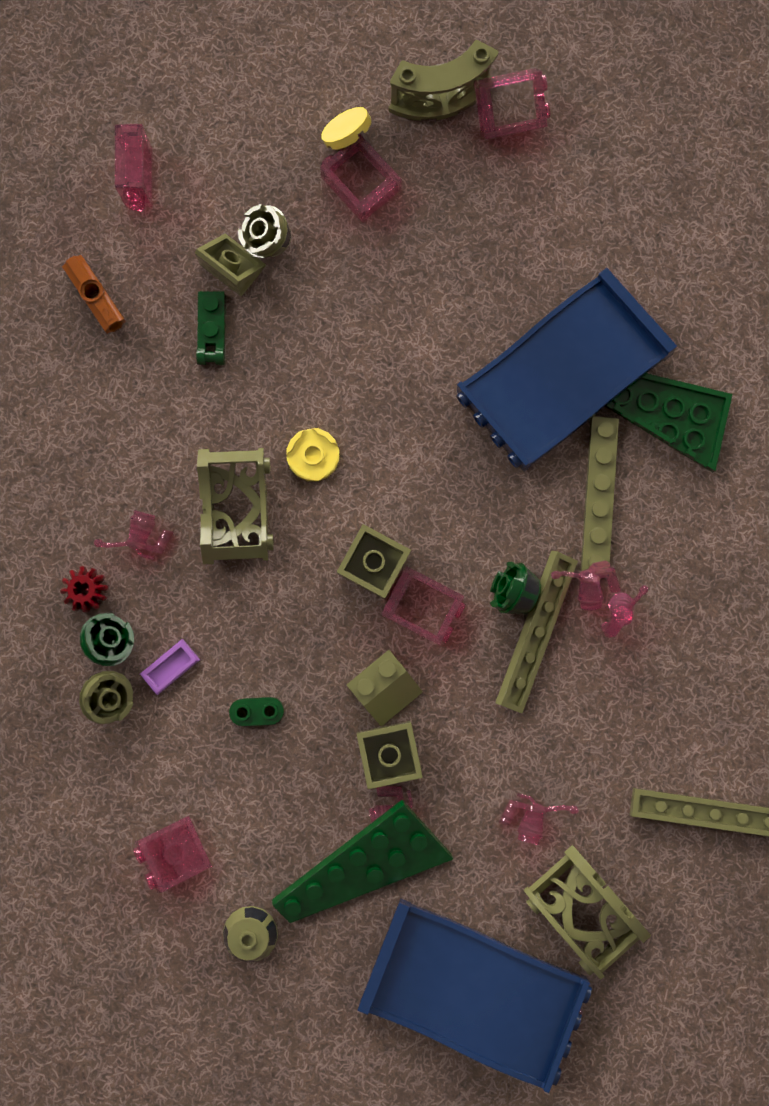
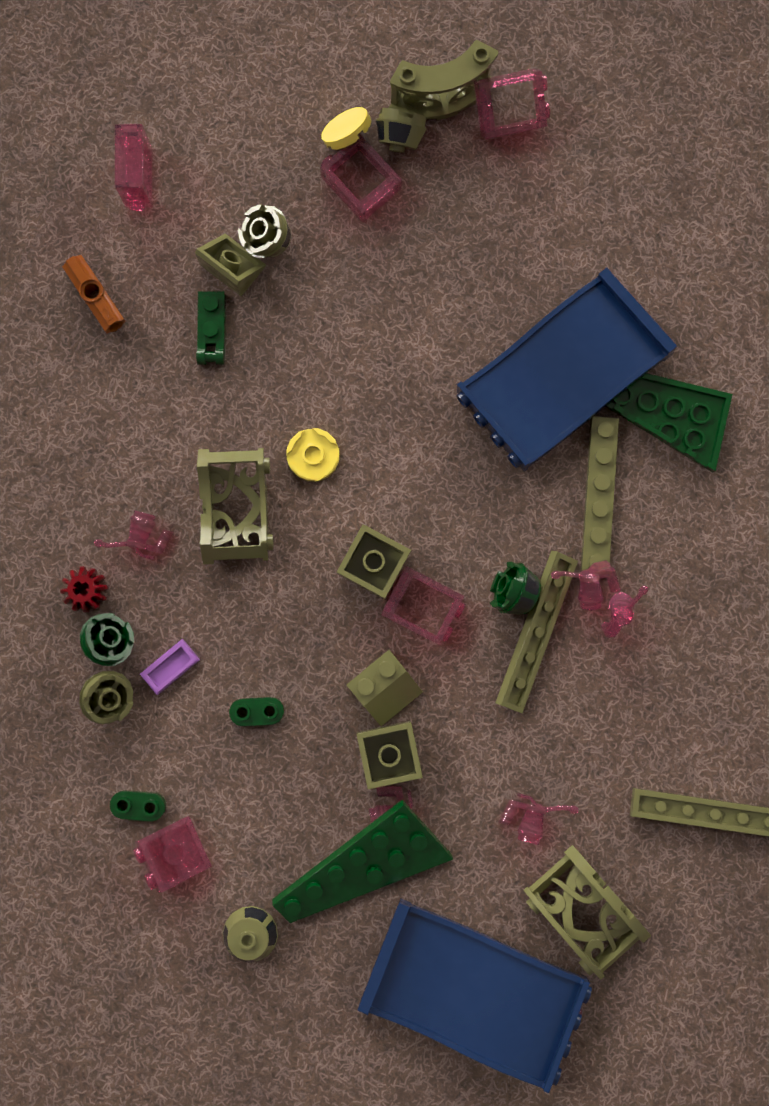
(137, 805): none -> dark green plate
(400, 129): none -> olive cone

